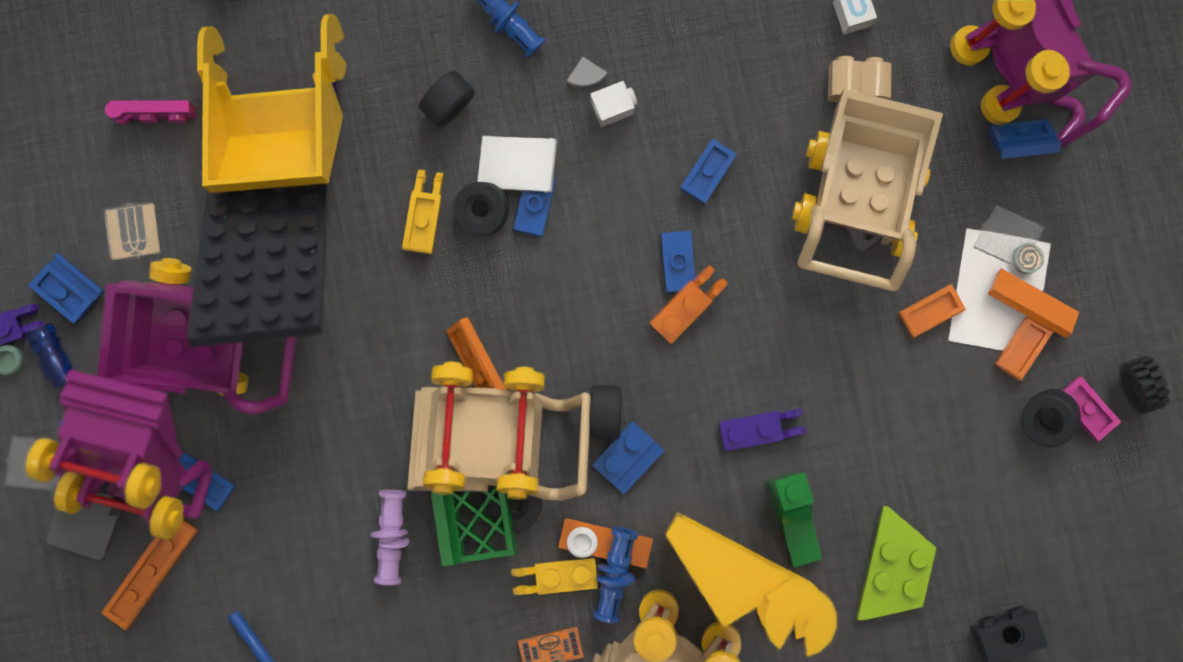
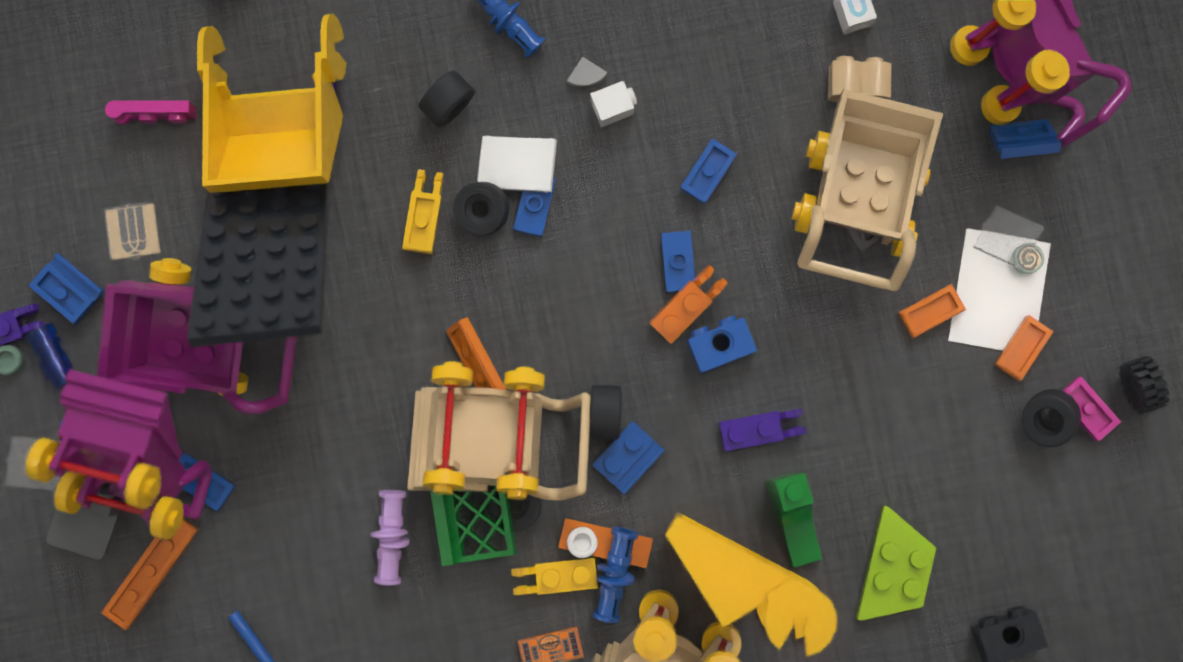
(739, 344): none -> blue brick
(1033, 303): orange tile -> none

